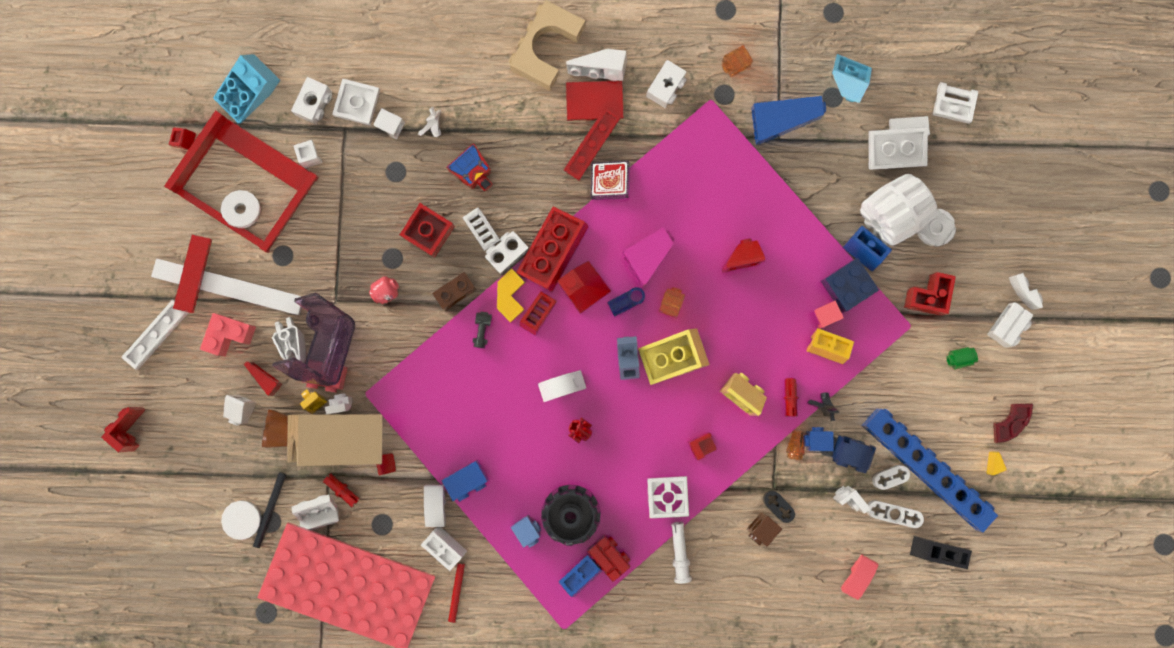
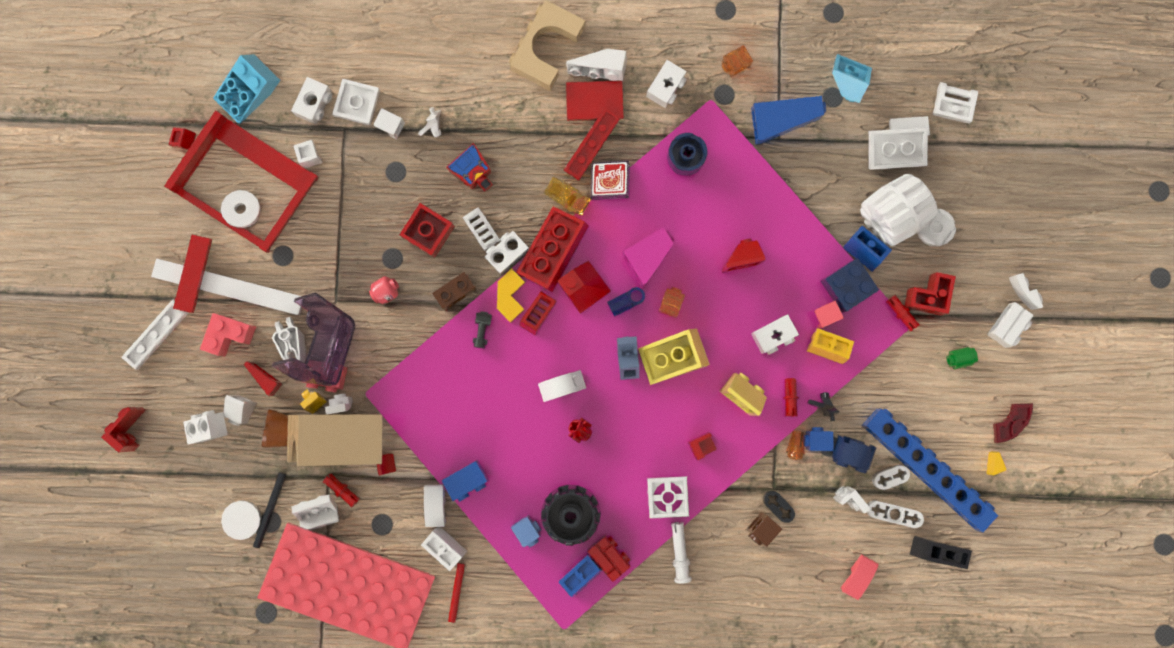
(205, 427): none -> white brick
(567, 196): none -> clear yellow brick
(692, 145): none -> dark blue brick
(782, 326): none -> white brick
(902, 313): none -> red pin

